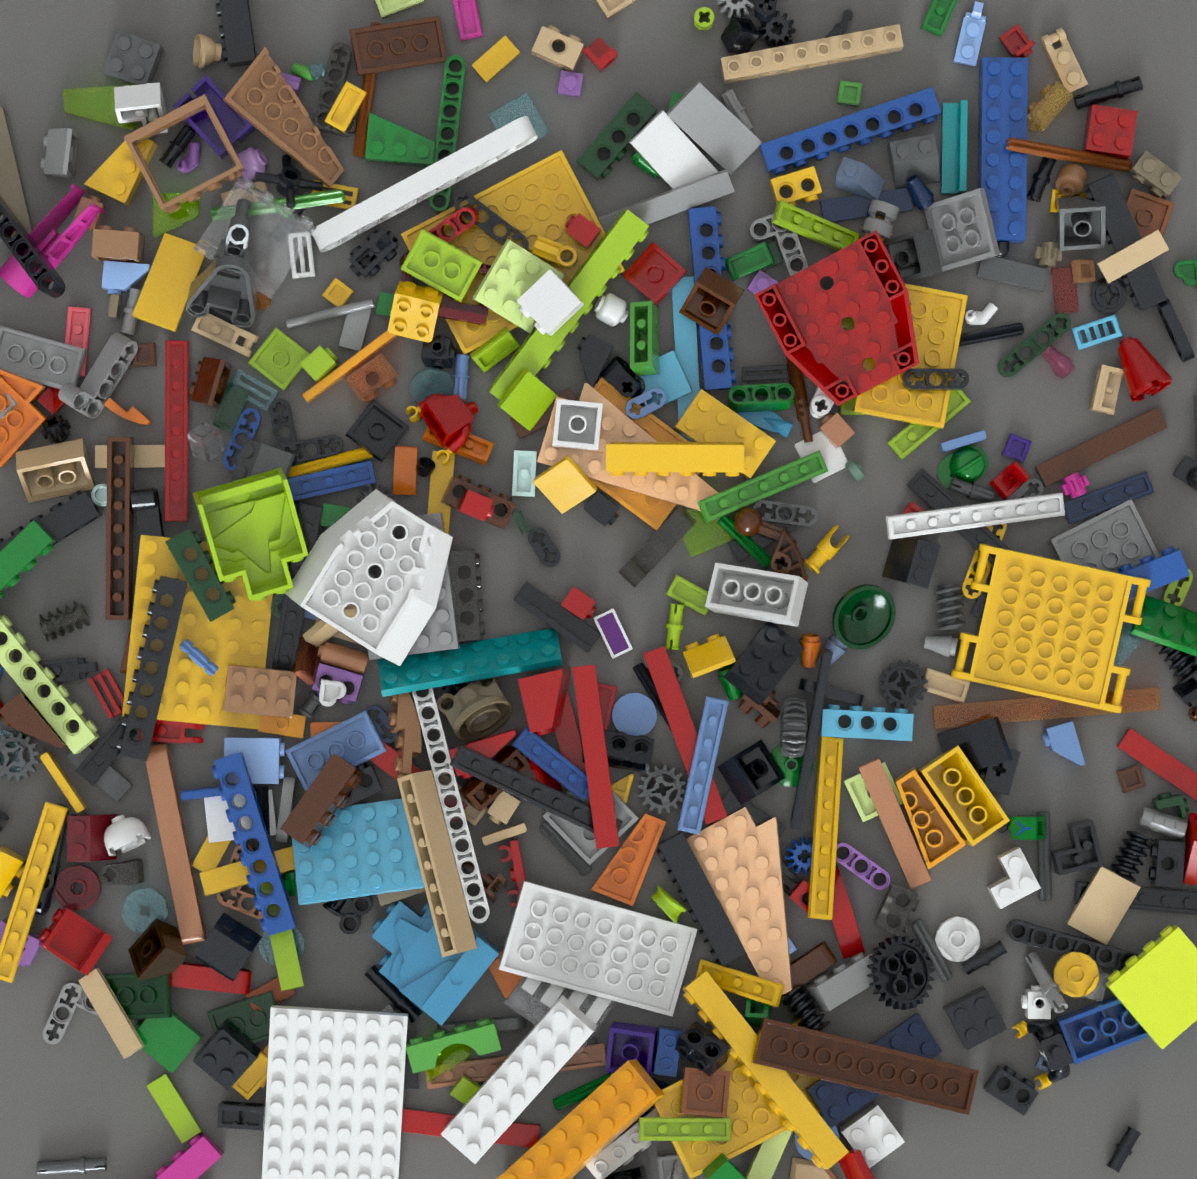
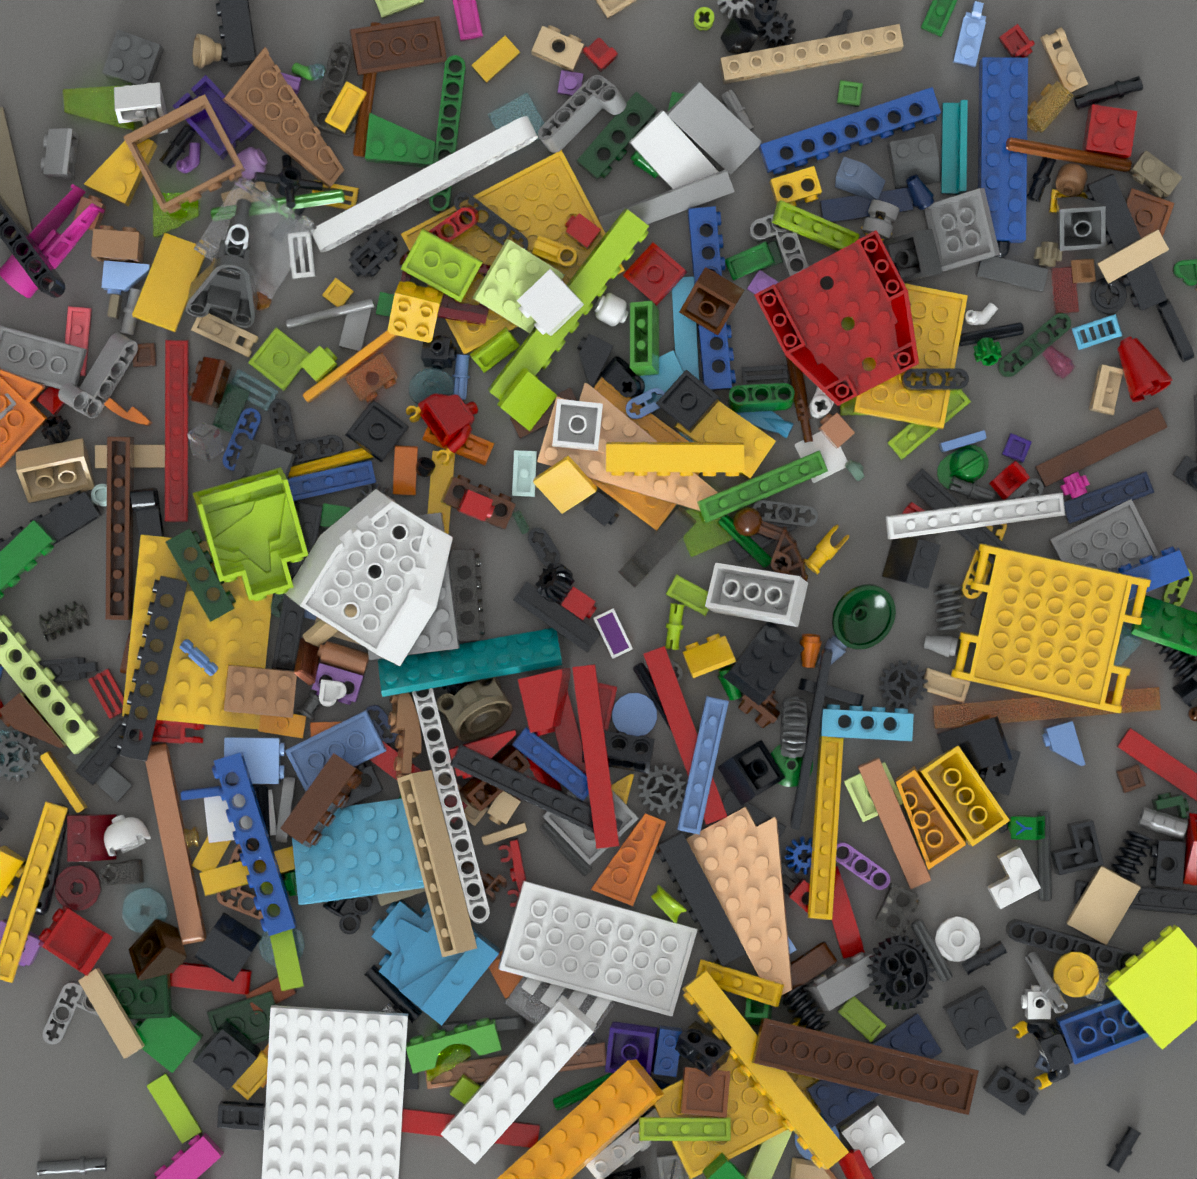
(191, 837): none -> clear yellow bush
(555, 582): none -> black gear
(579, 111): none -> light grey beam
(688, 401): none -> black tile
(861, 1018): none -> lime tile
(987, 351): none -> green gear

